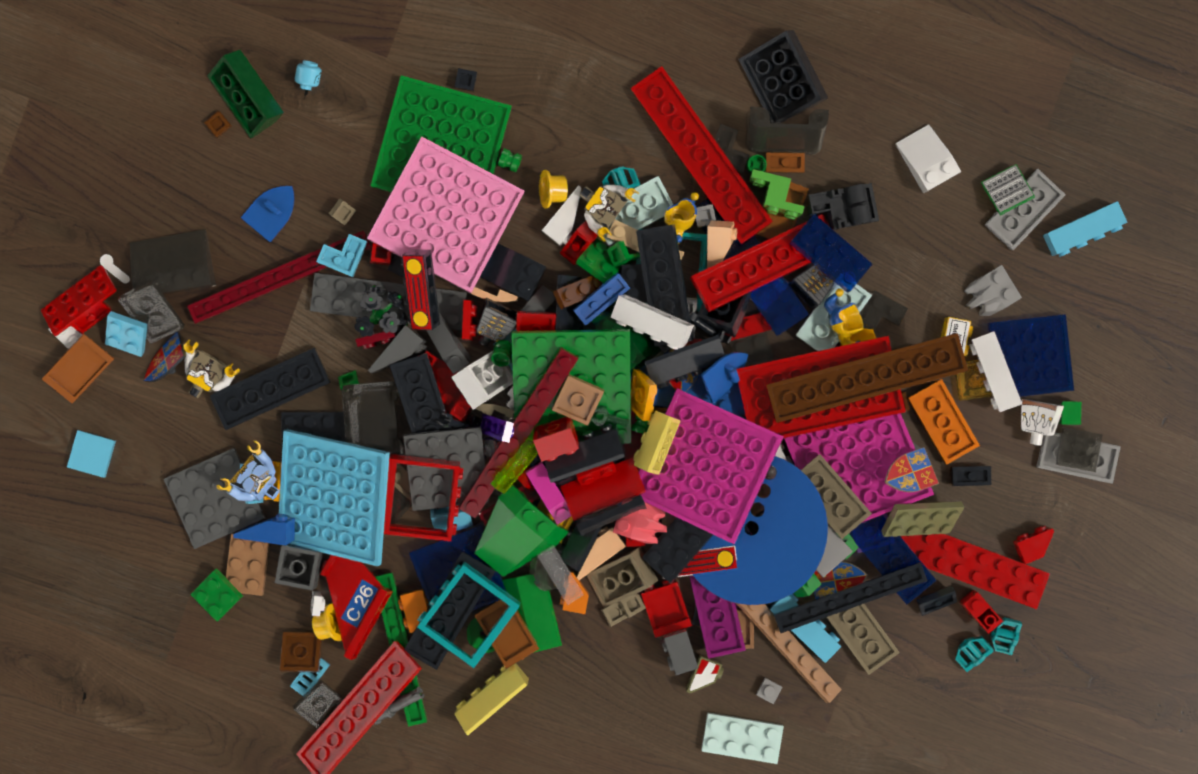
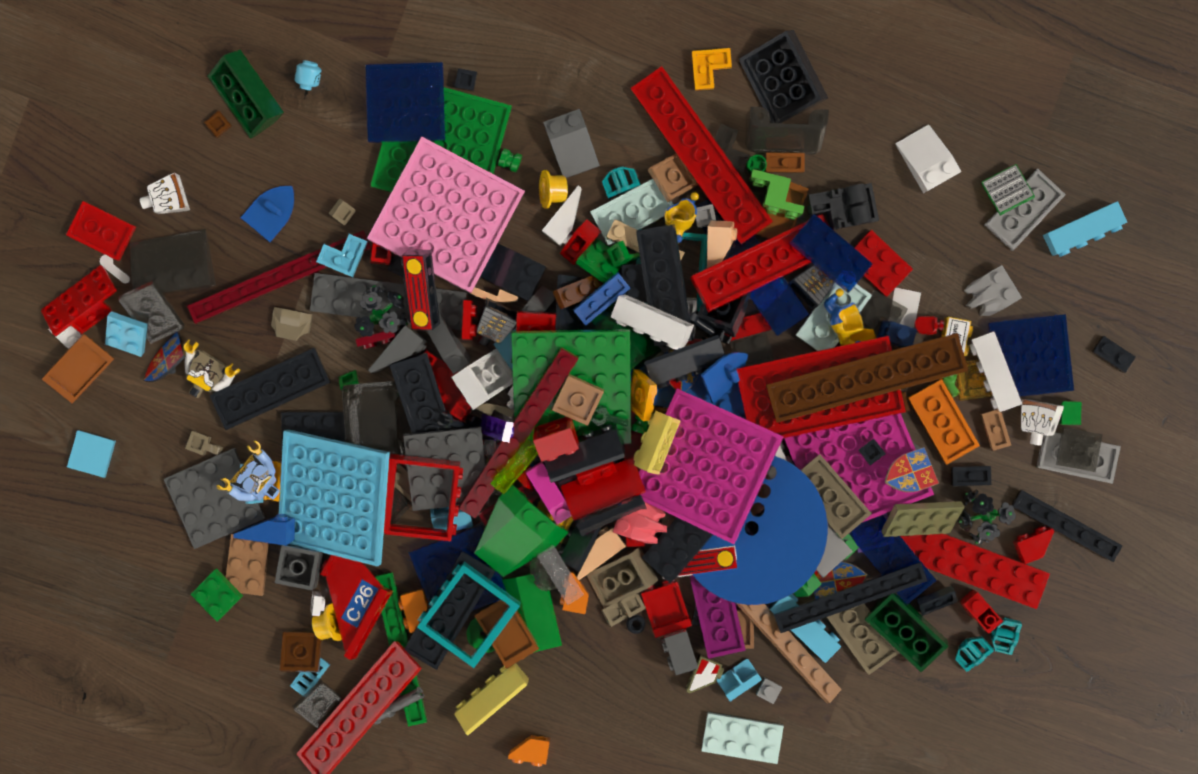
(101, 231): none -> red plate
(166, 195): none -> torso
(201, 443): none -> dark tan plate
(290, 323): none -> dark tan slope
(405, 102): none -> clear blue plate
(502, 353): green wheel -> none
(532, 749): none -> orange slope
(571, 143): none -> dark grey slope
(605, 206): torso -> none
(640, 628): none -> black plate
(672, 177): none -> medium nougat plate
(705, 62): none -> light orange plate
(739, 679): none -> medium azure panel
(871, 452): none -> black plate
(887, 266): none -> red plate
(898, 334): none -> dark blue torso
(907, 631): none -> dark green slope
(910, 300): none -> white sticker
(928, 325): none -> red arm
(950, 384): none -> bright green arm
(987, 514): none -> black plant
(995, 429): none -> medium nougat plate
(1066, 525): none -> black plate
(1113, 354): none -> black plate

